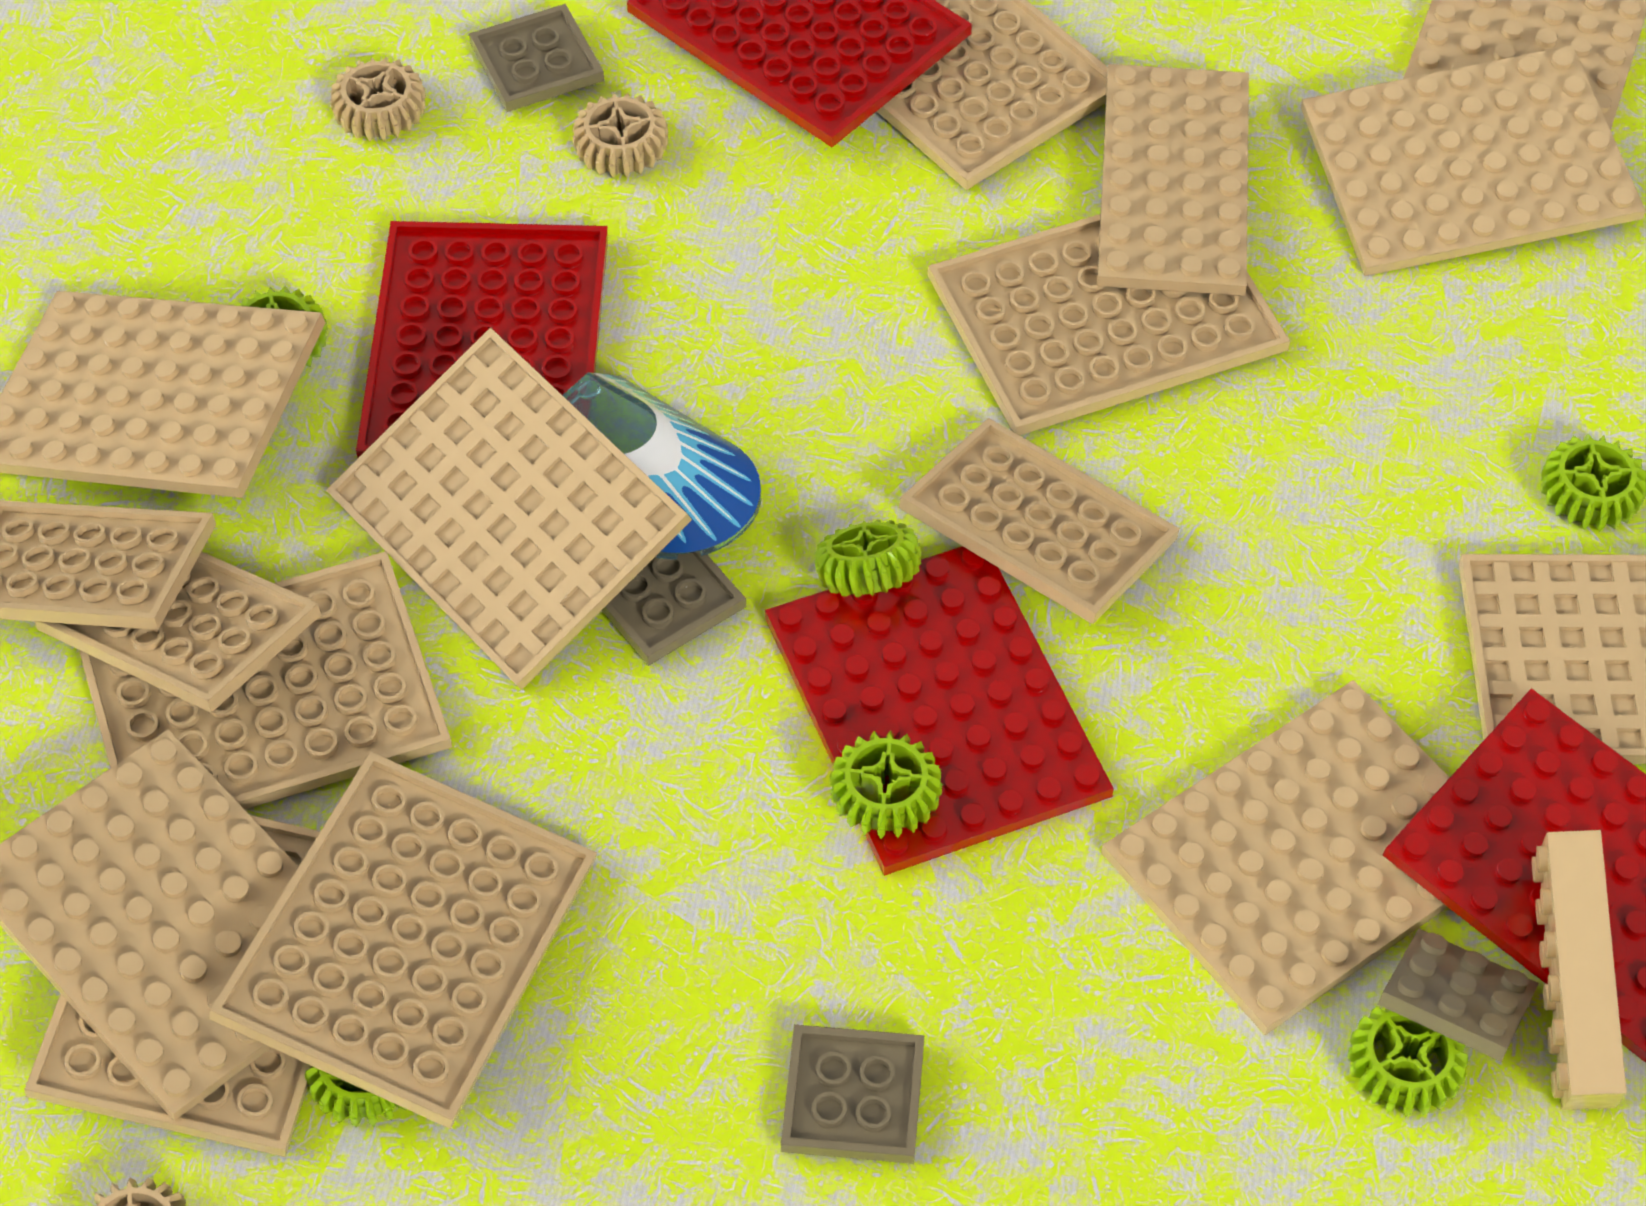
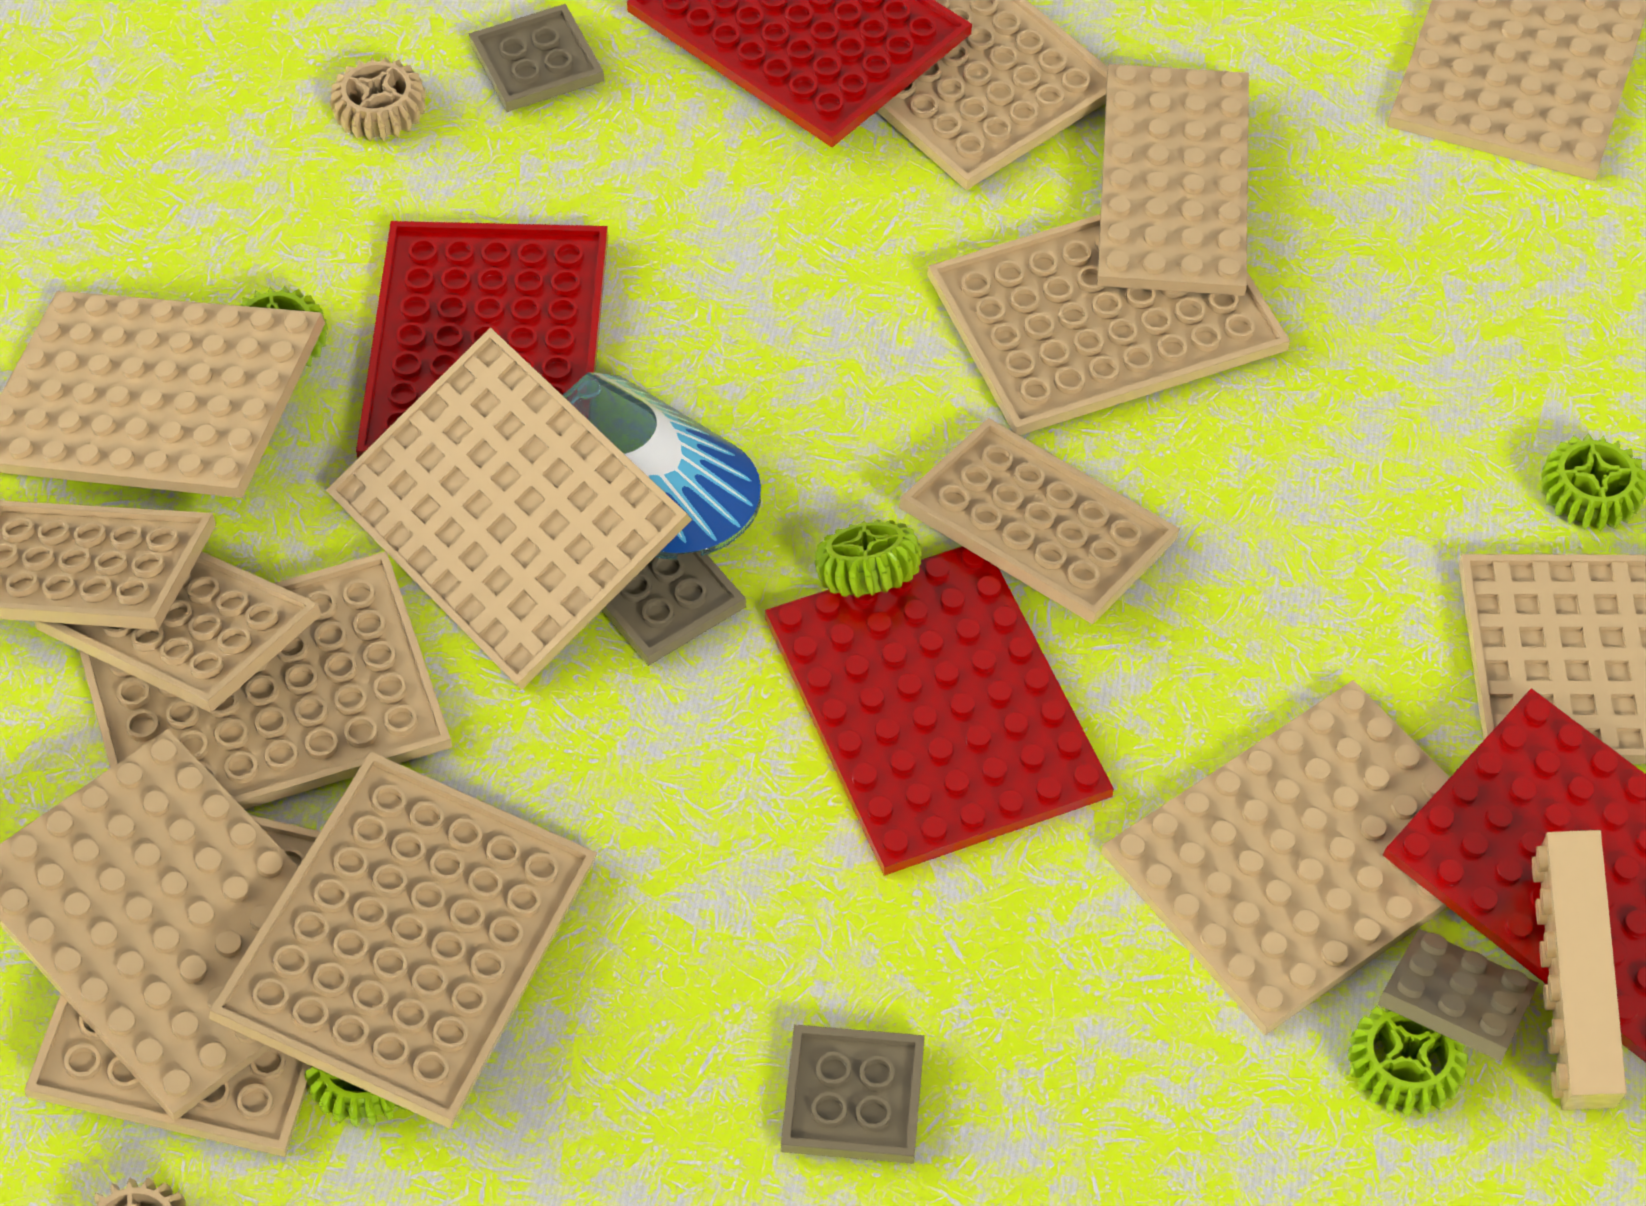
(641, 139): tan gear -> none
(911, 789): lime gear -> none
(1470, 160): tan plate -> none

